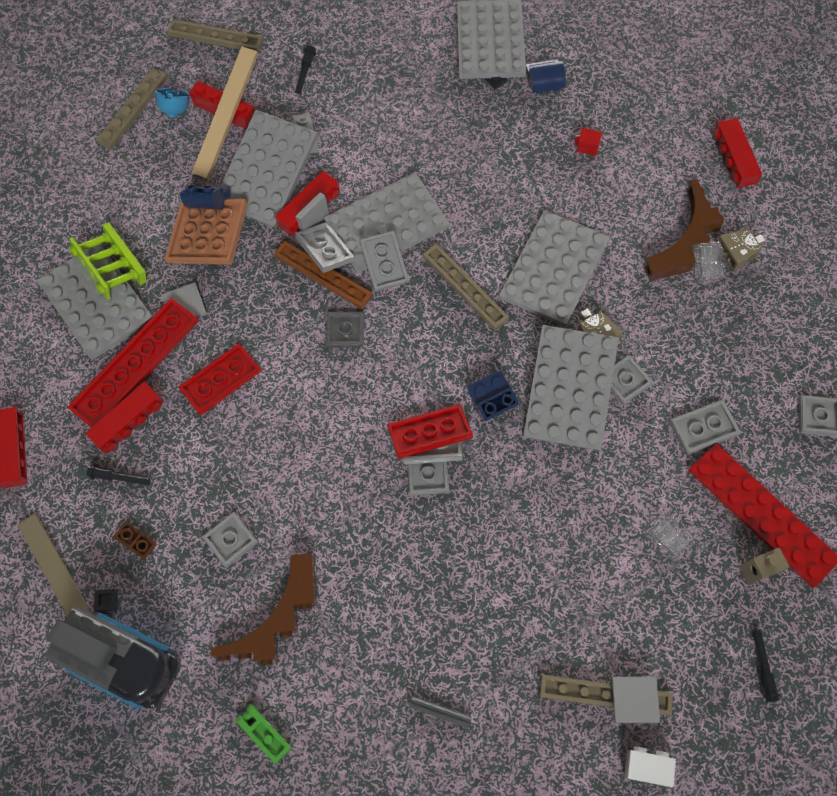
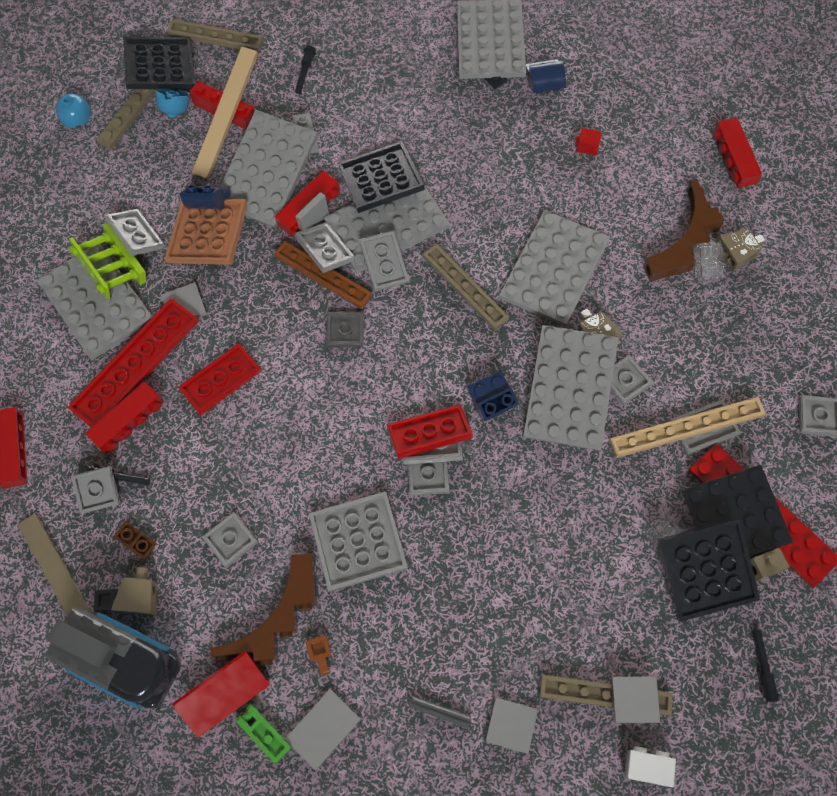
(73, 110): none -> dark azure cylinder
(95, 489): none -> light grey tile
(134, 232): none -> light grey tile
(137, 595): none -> dark tan torso
(158, 63): none -> black plate
(221, 694): none -> red tile
(318, 652): none -> dark orange plate
(322, 729): none -> light grey tile
(357, 541): none -> light grey plate
(380, 176): none -> black plate
(511, 725): none -> light grey tile
(687, 427): none -> tan tile
(708, 569): none -> black plate
(744, 497): none -> black plate

